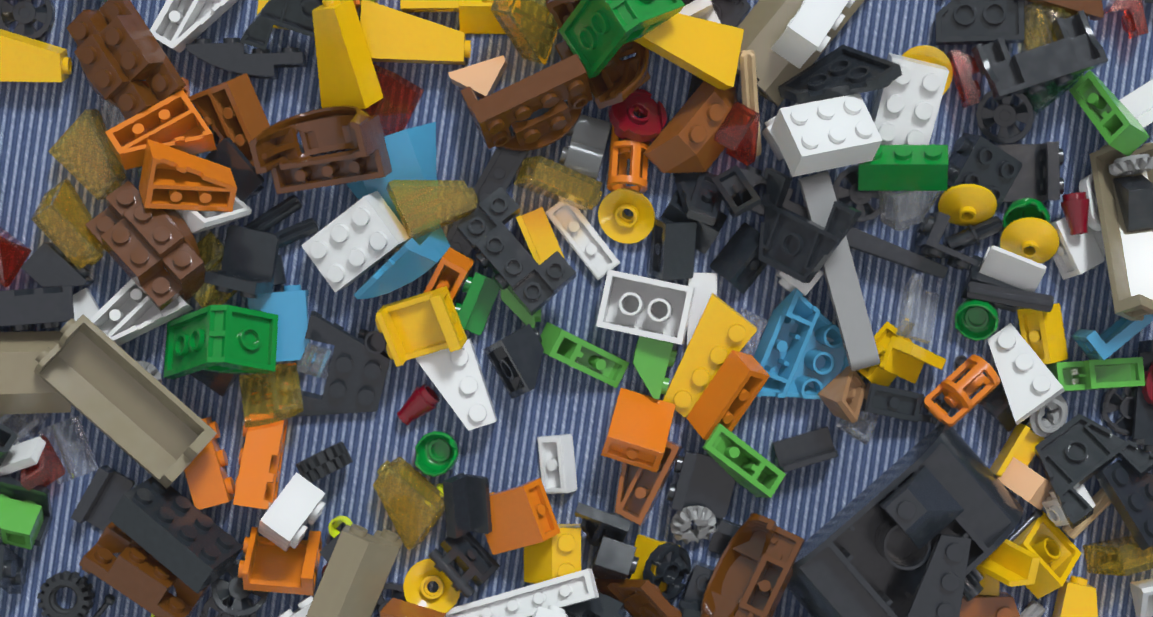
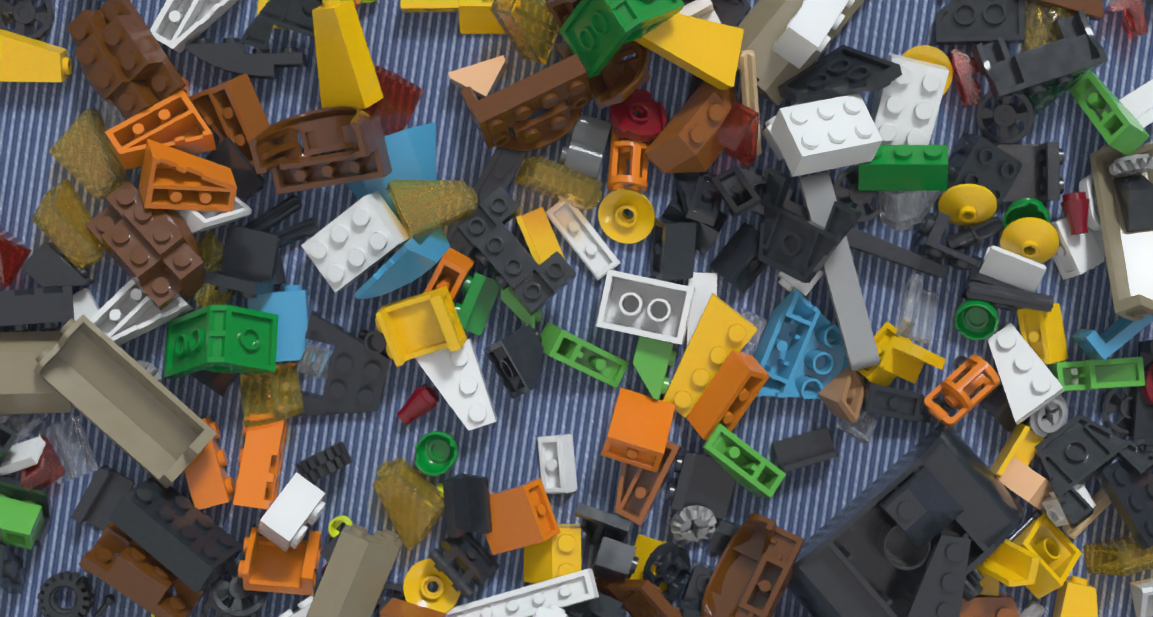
(410, 39): yellow slope -> none

